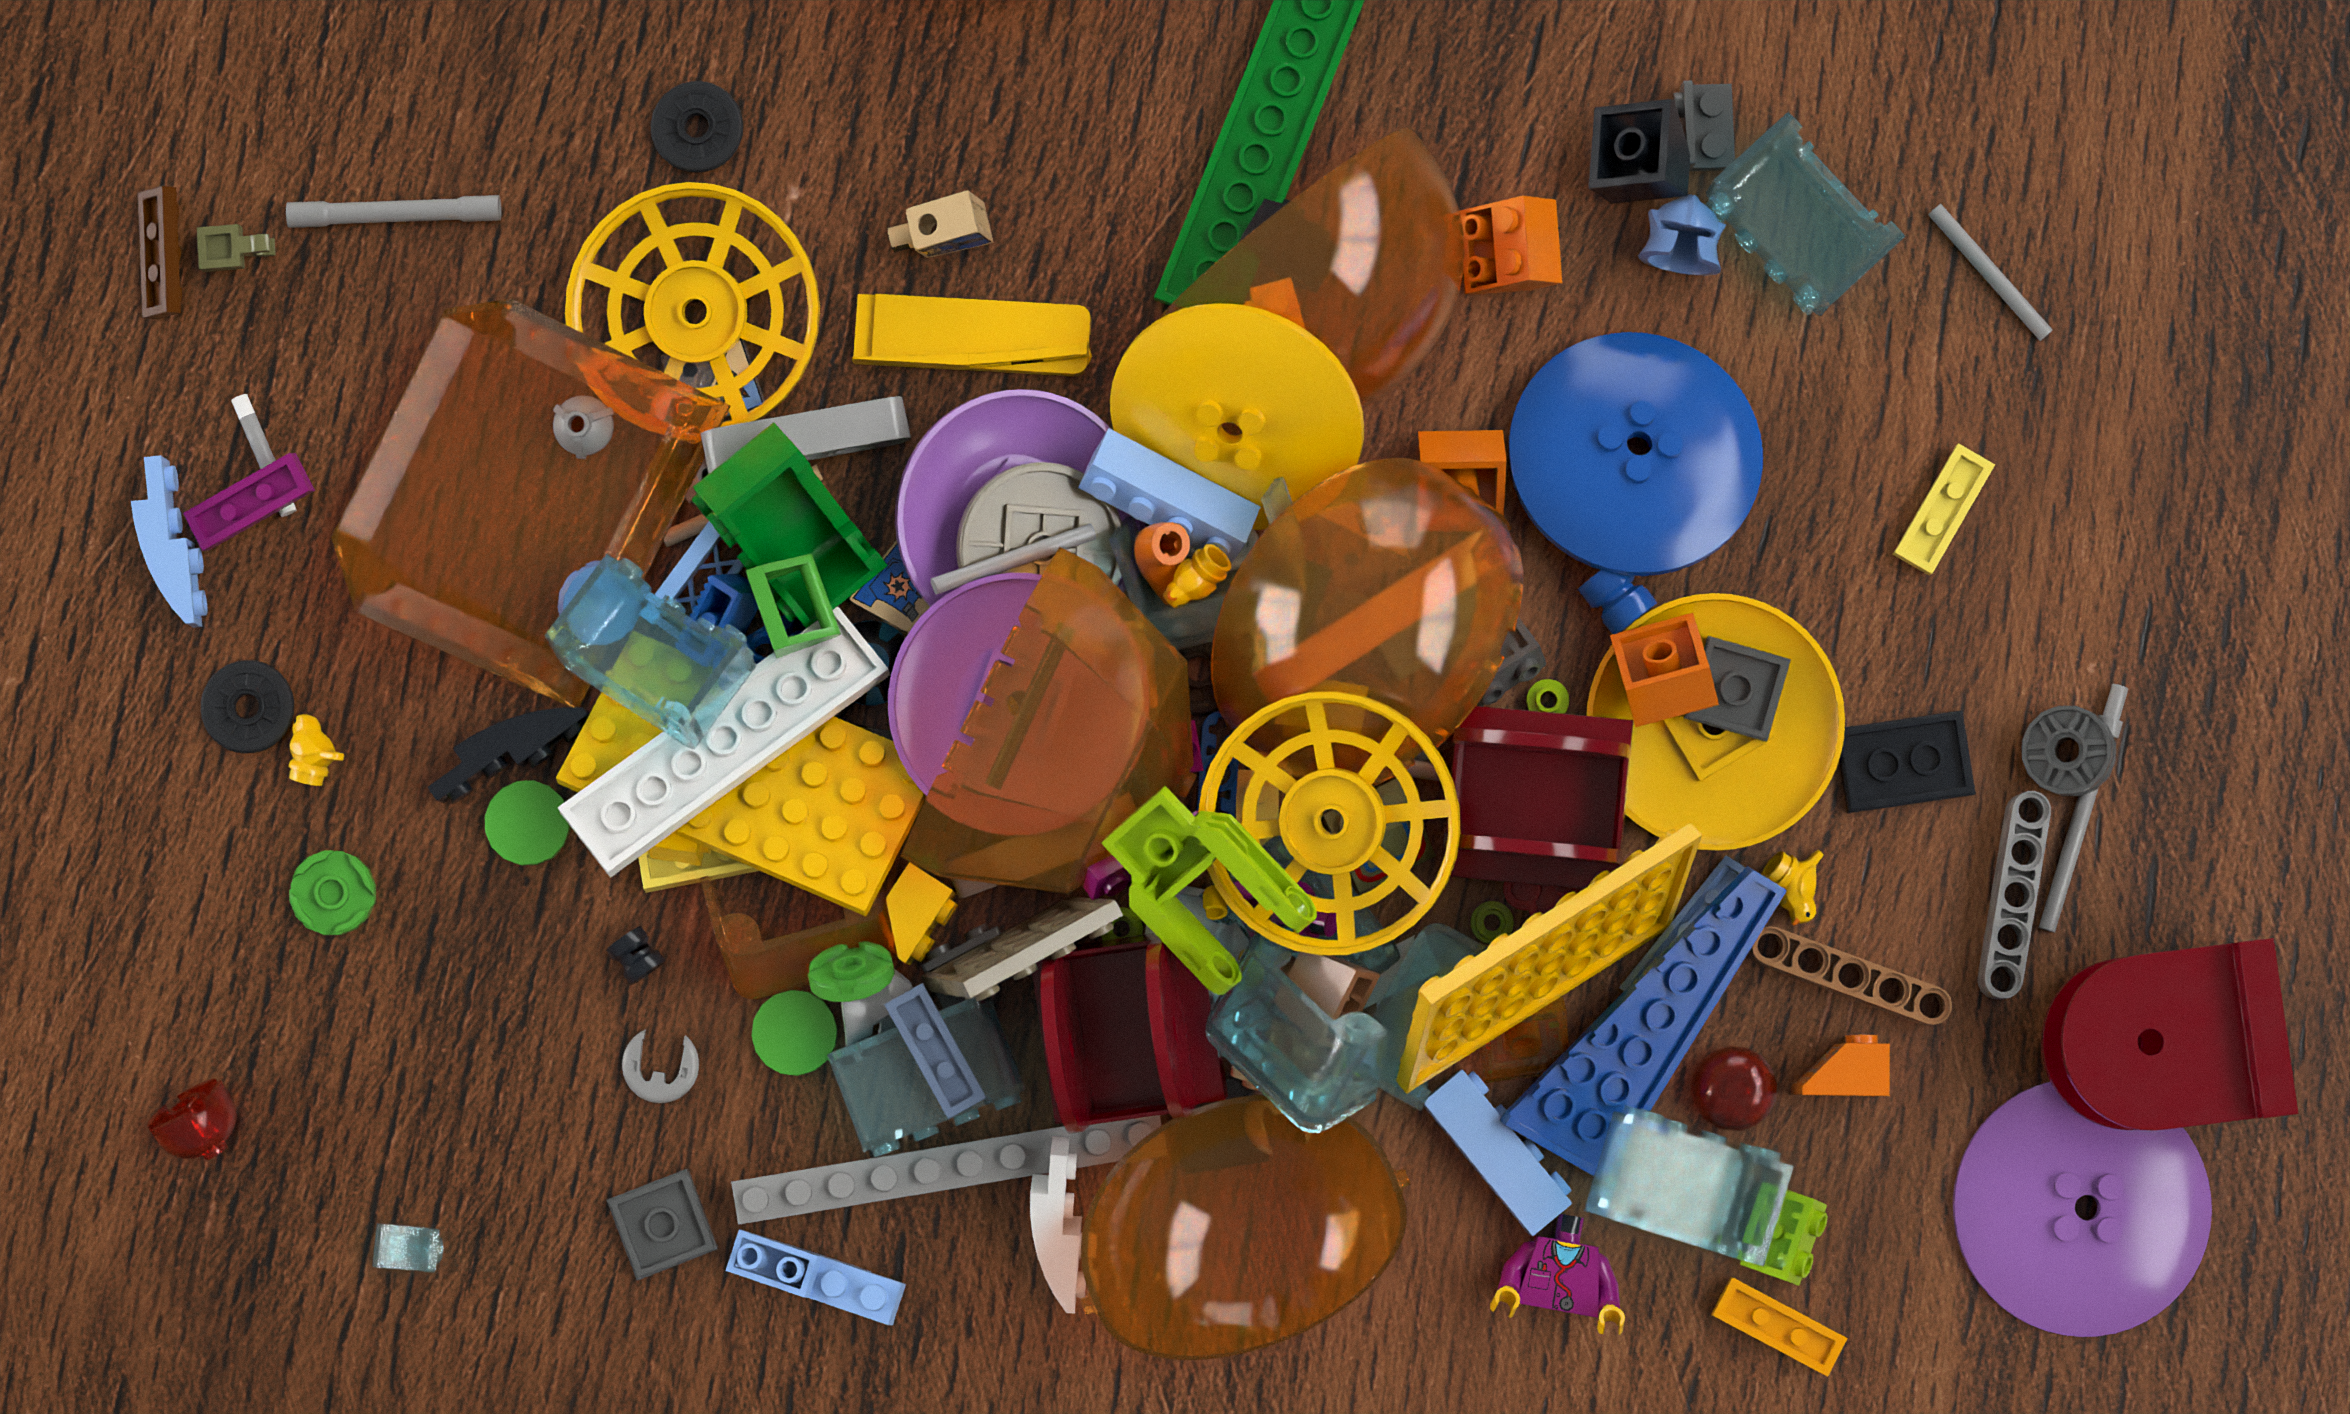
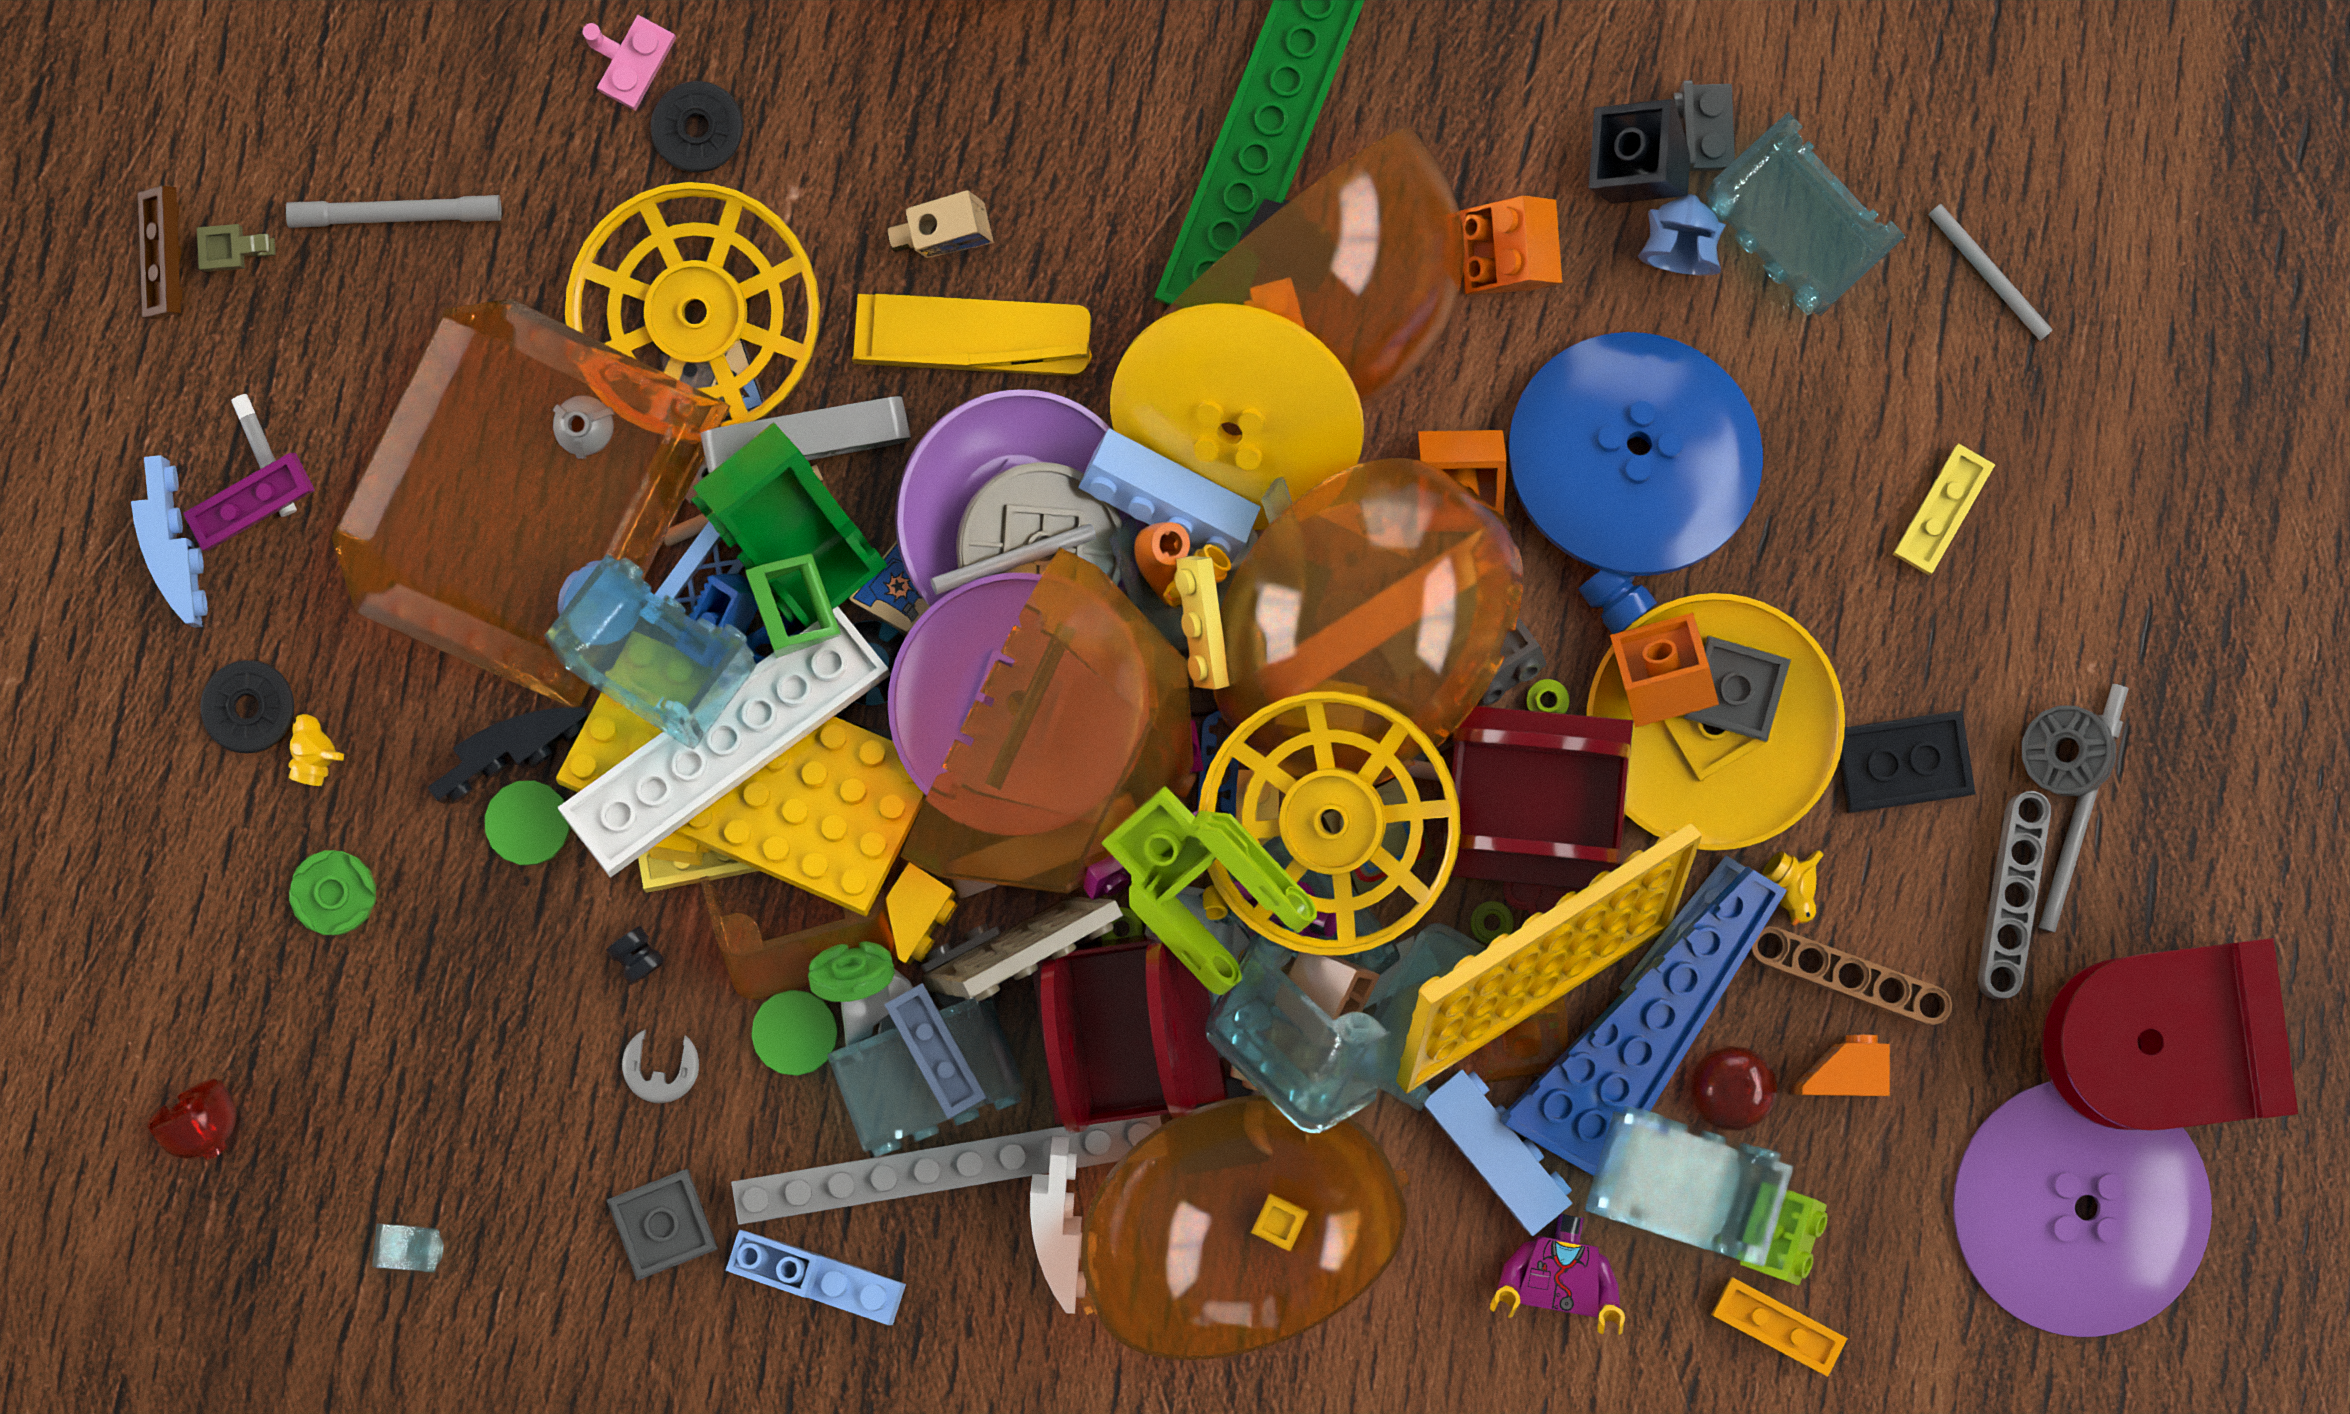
(633, 61): none -> bright pink plate
(1202, 622): none -> light yellow plate
(1280, 1221): none -> yellow tile

